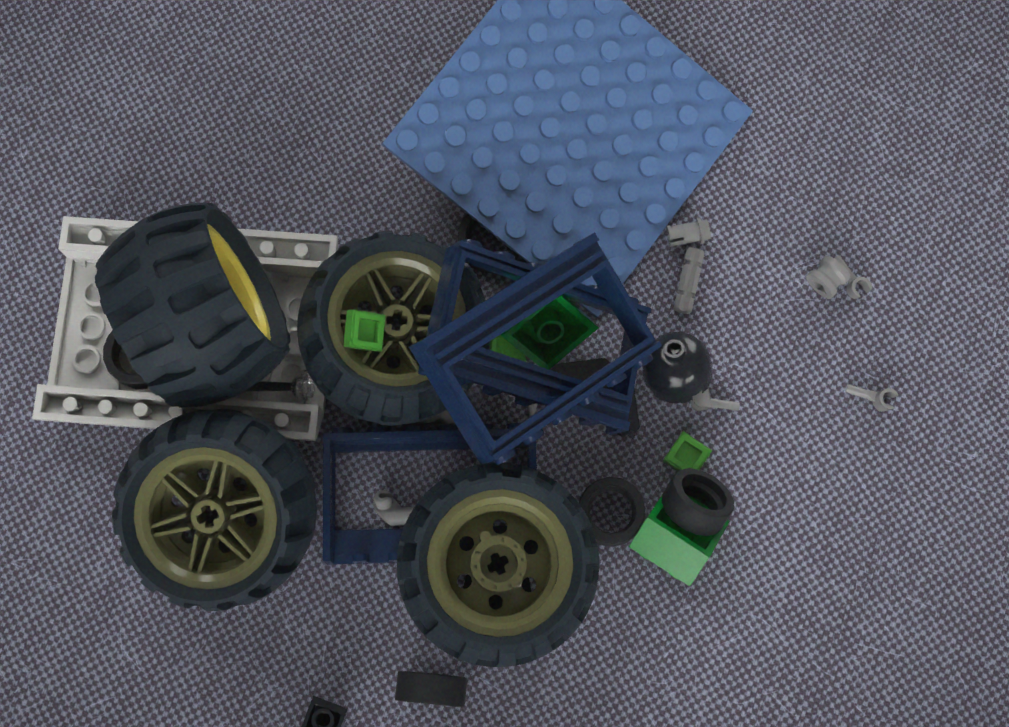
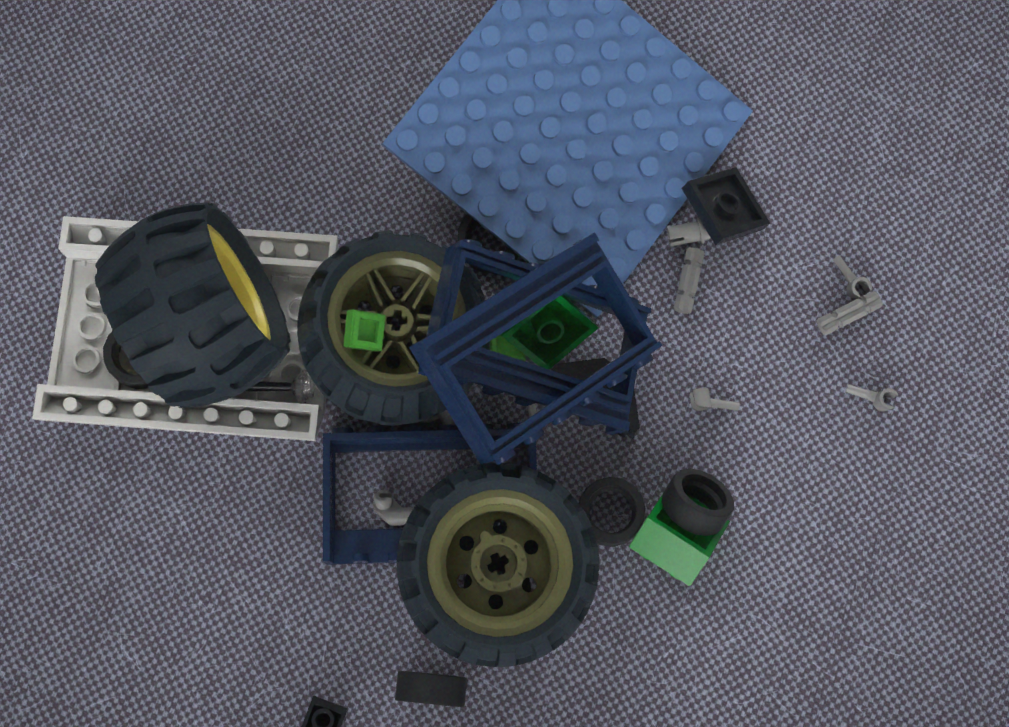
(153, 527): wheel -> none
(678, 368): black cylinder -> none
(687, 453): bright green tile -> none
(725, 205): none -> black plate
(828, 277): light grey wheel -> none
(849, 313): none -> light grey axle

